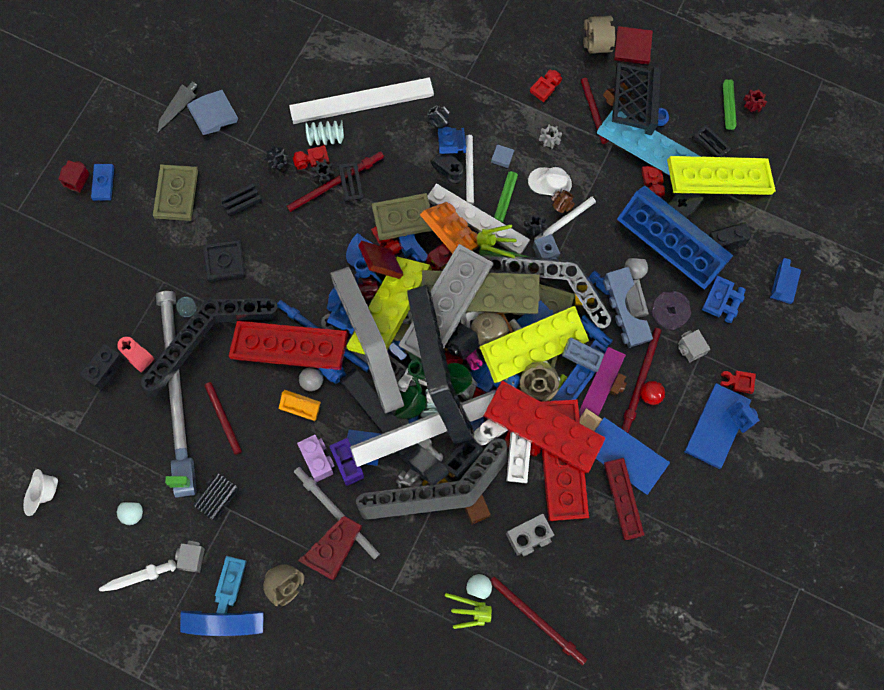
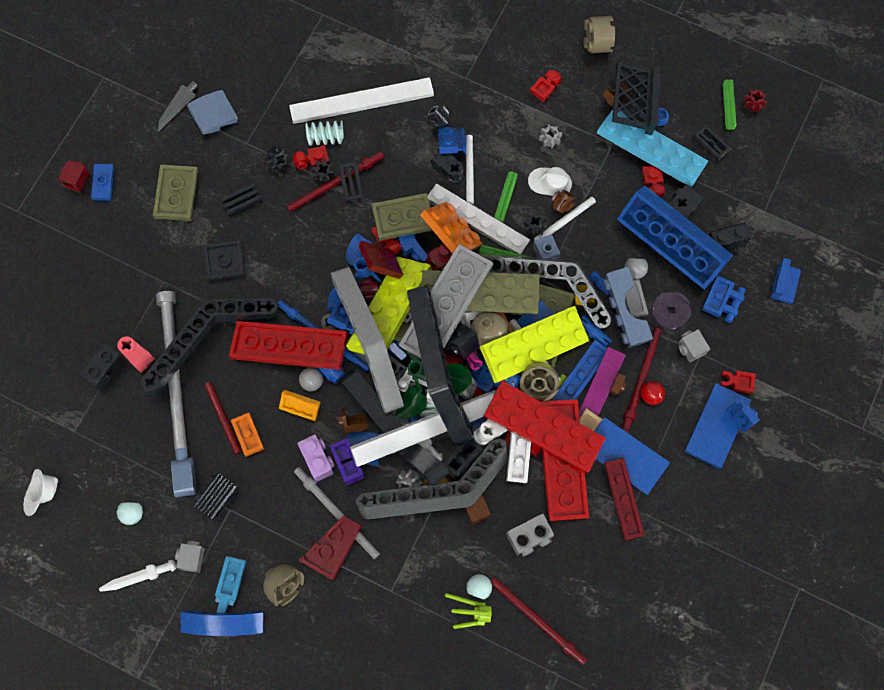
(178, 481): bright green tile -> none
(186, 306): clear light blue tile -> none
(247, 434): none -> orange plate
(353, 423): none -> reddish brown bracket
(486, 239): lime plant -> none
(502, 156): sand blue tile -> none
(583, 354): sand blue plate -> none
(593, 107): dark red bar -> none
(633, 45): dark red tile -> none
(720, 175): neon yellow plate -> none

